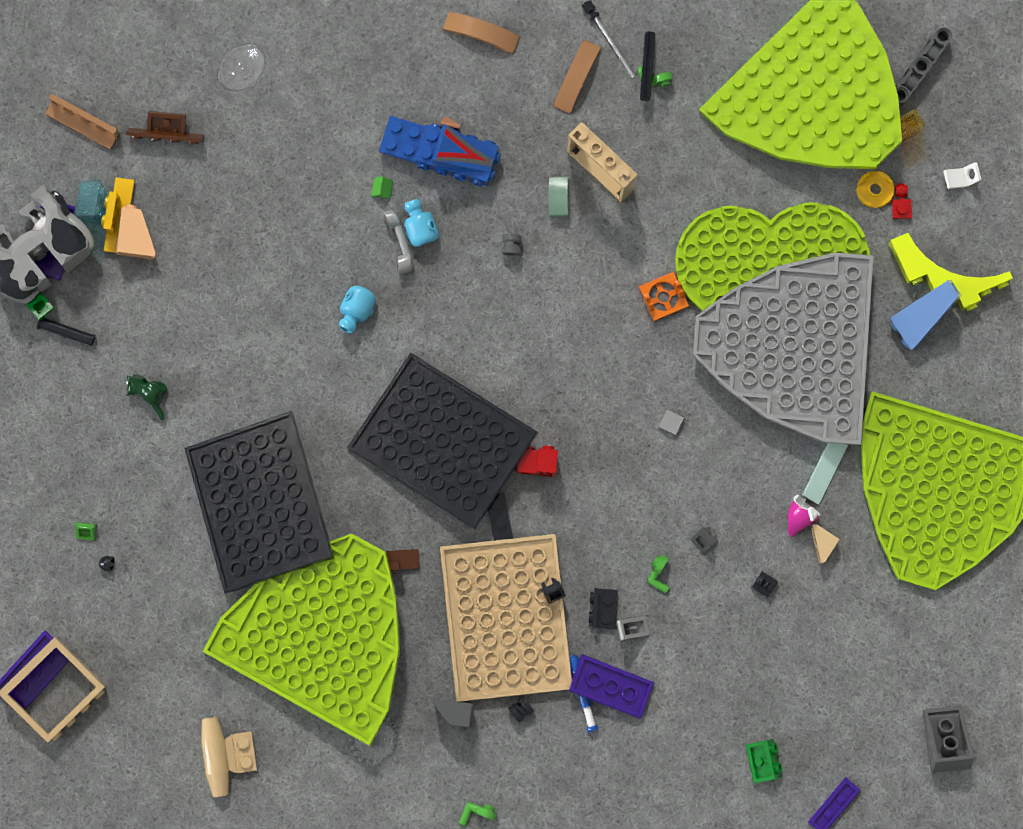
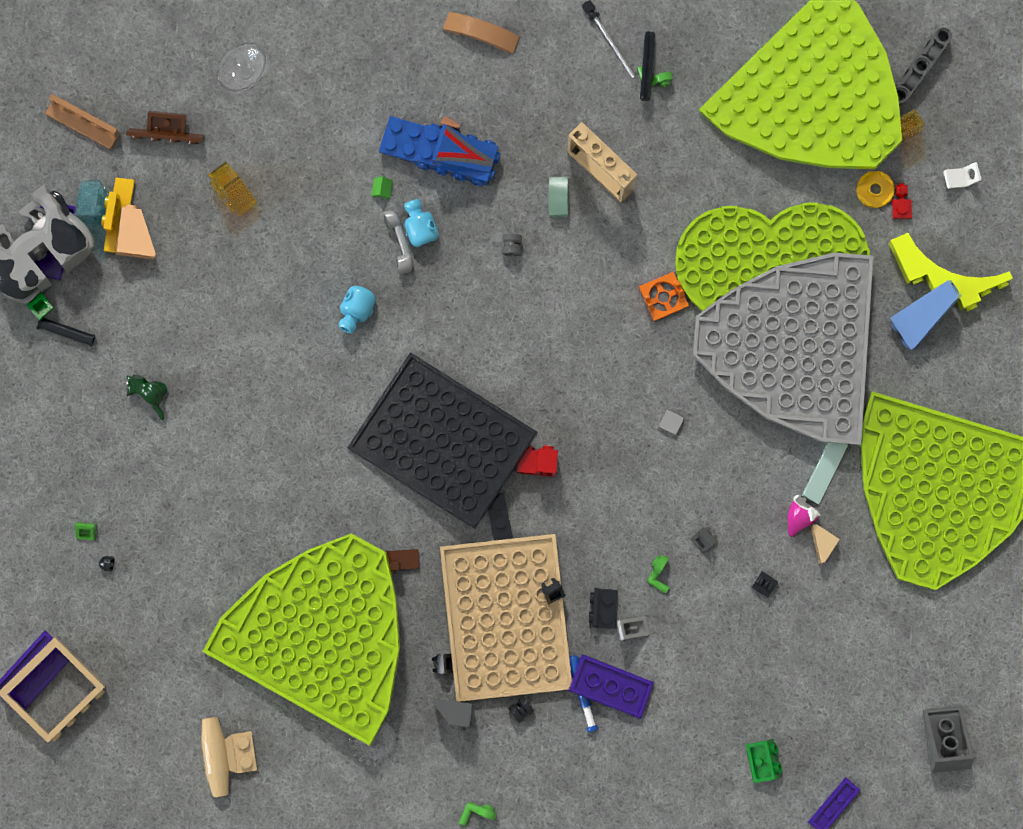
(230, 186): none -> clear yellow brick
(258, 502): black tile -> none
(444, 664): none -> black tile
(576, 76): medium nougat slope -> none

